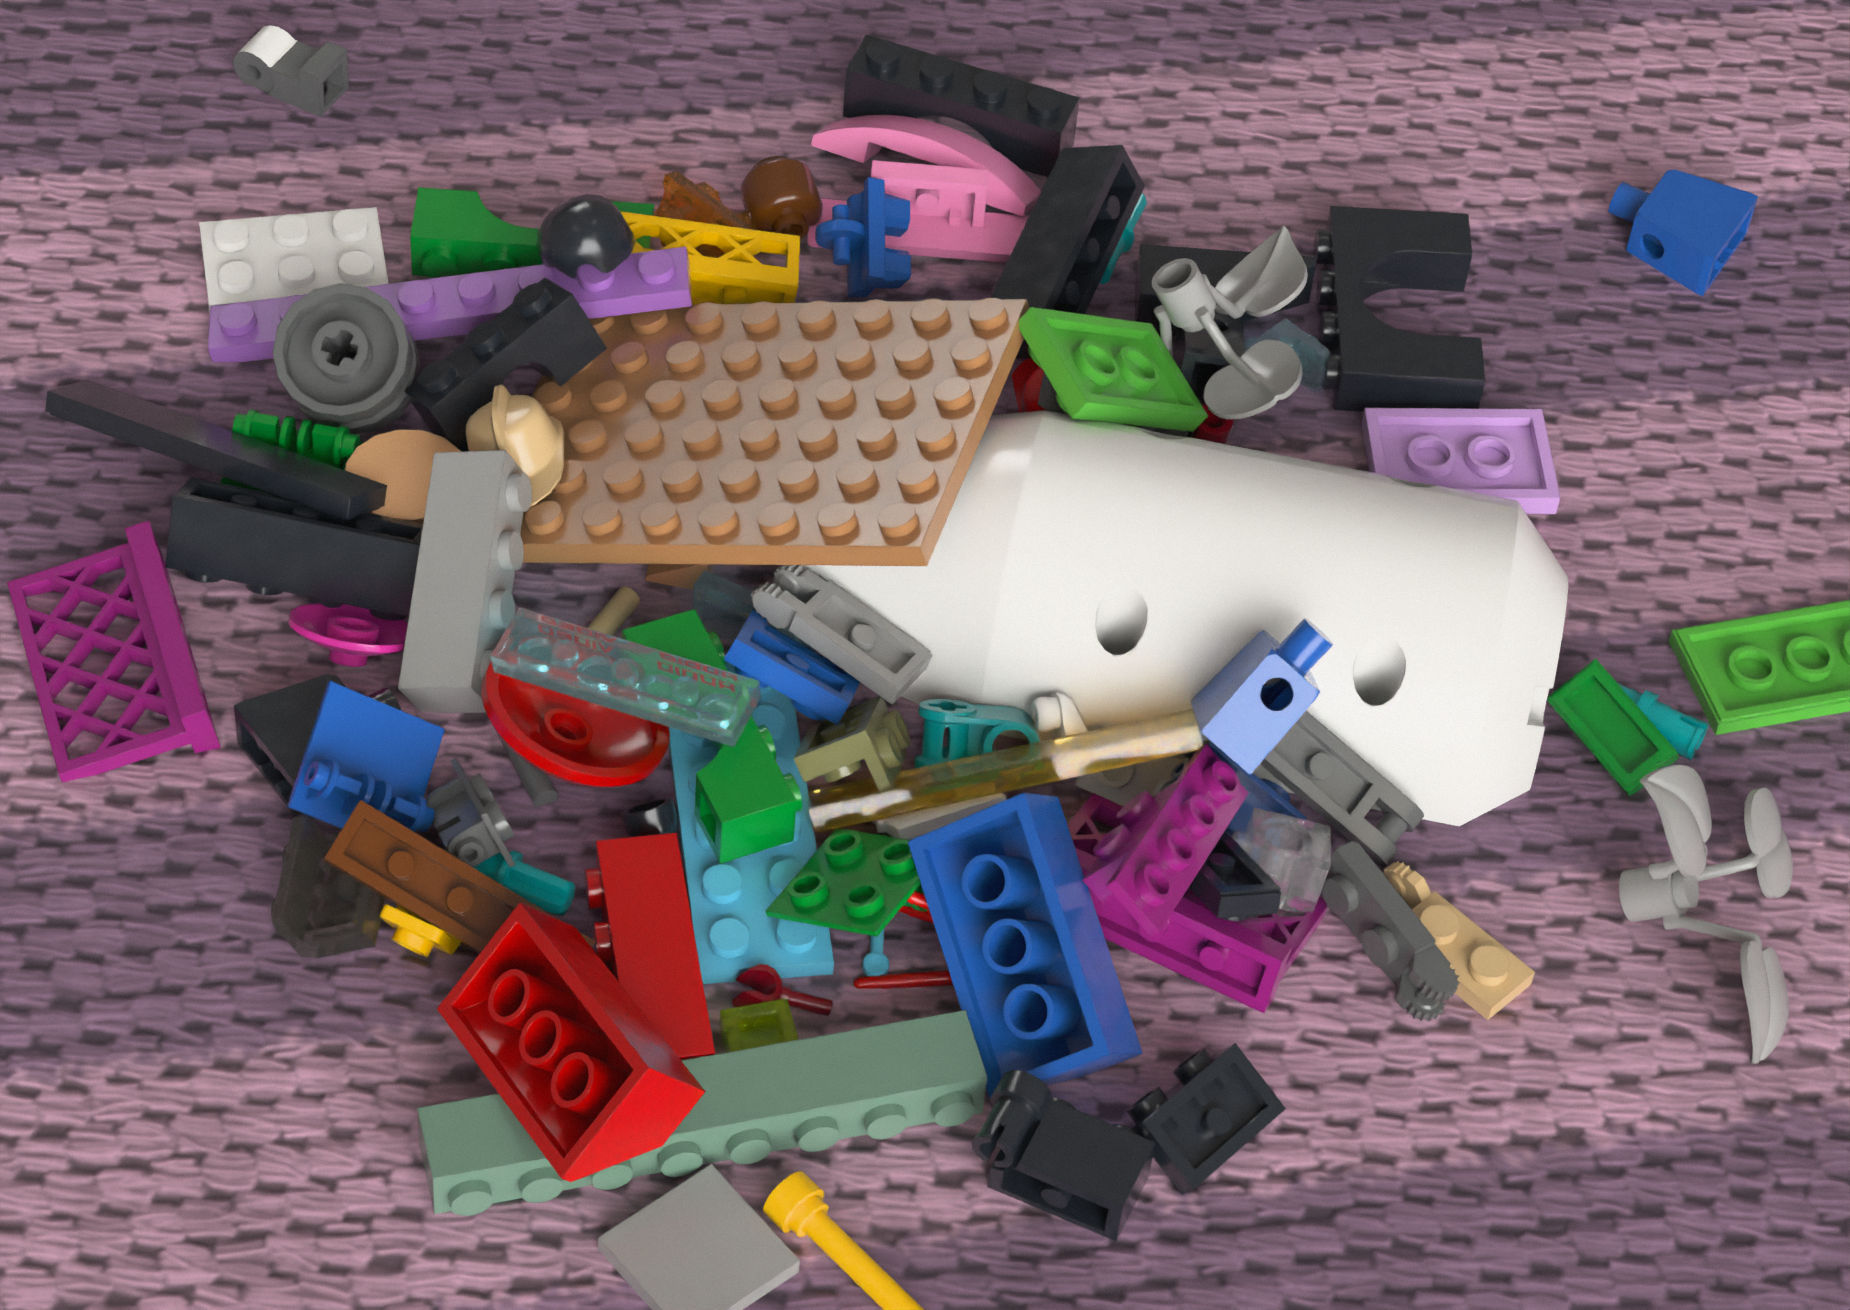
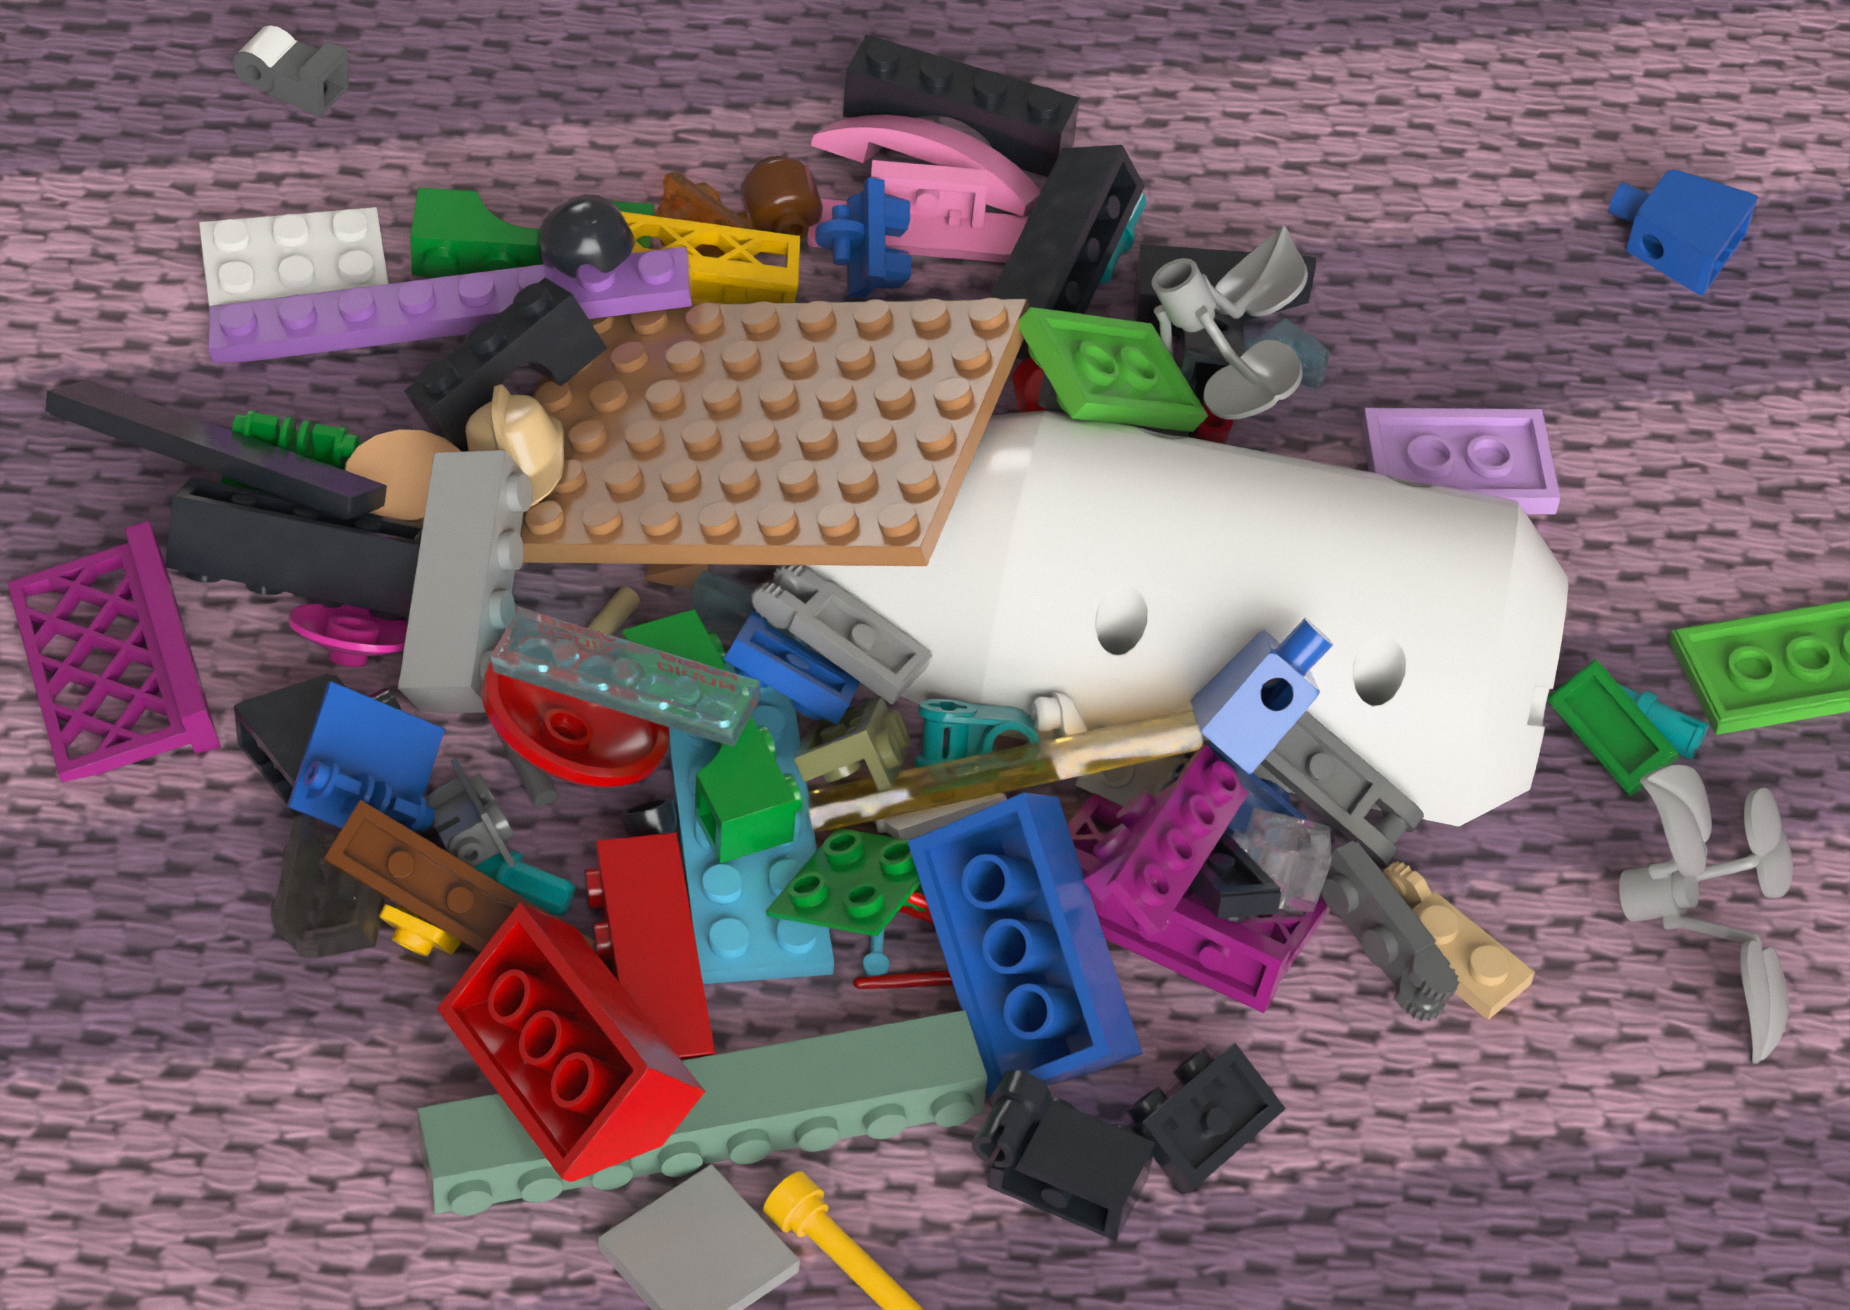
(314, 363): dark grey wheel -> none
(757, 1025): clear neon green plate -> none
(769, 988): dark red hand -> none
(1368, 359): black arch -> none

